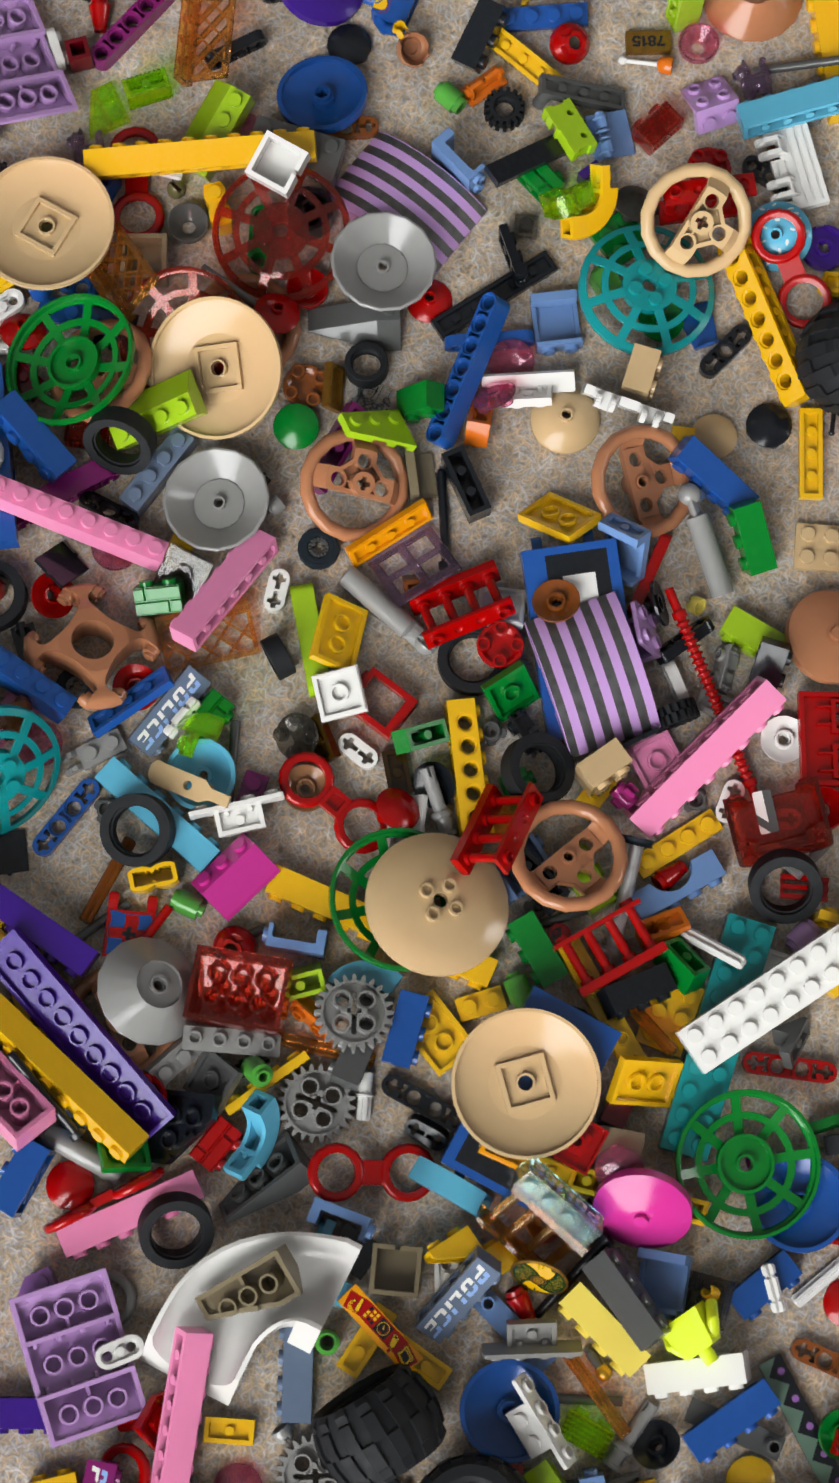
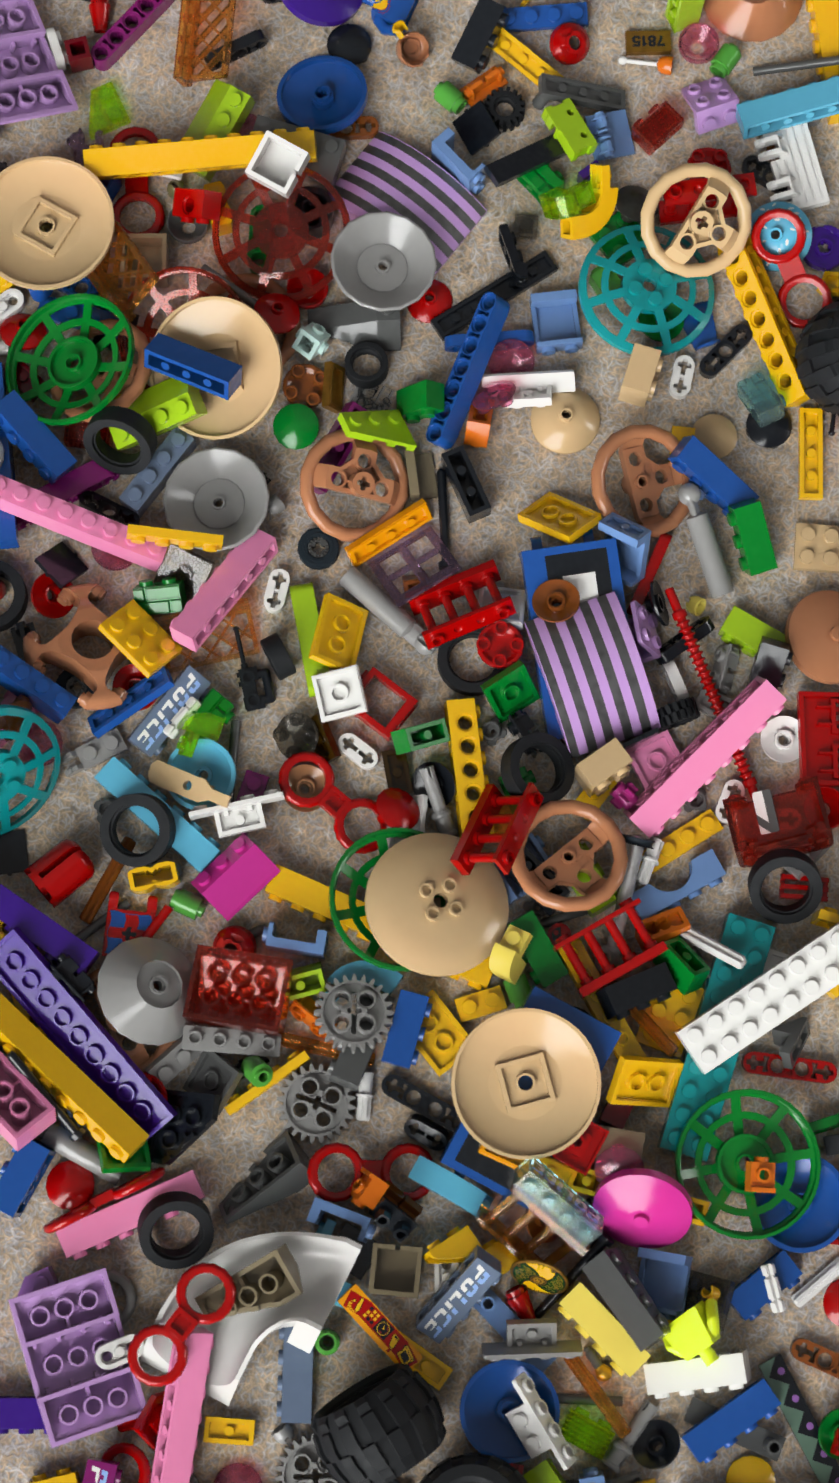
(61, 871): none -> red cylinder
(63, 815): blue beam -> none
(65, 969): none -> black hinge
(140, 638): none -> yellow plate
(147, 88): clear neon green brick -> none
(164, 537): none -> yellow plate
(181, 1324): none -> red bar
(193, 366): none -> blue brick
(197, 204): none -> red brick
(216, 1145): red brick -> none
(247, 681): none -> black piece
(260, 1135): medium azure arch -> none
(311, 340): none -> light aqua brick
(361, 1348): yellow plate -> none
(368, 1190): none -> orange brick
(396, 1212): none -> black hips
(476, 127): none -> black piece
(507, 955): none -> light yellow brick
(607, 402): white hinge -> none
(649, 861): none -> white axle
(669, 875): red cone -> none
(676, 376): none -> white beam
(725, 60): none -> bright green brick
(753, 1182): none -> orange brick
(756, 83): clear purple animal -> none
(761, 399): none -> clear light blue brick
(801, 934): lavender brick -> none

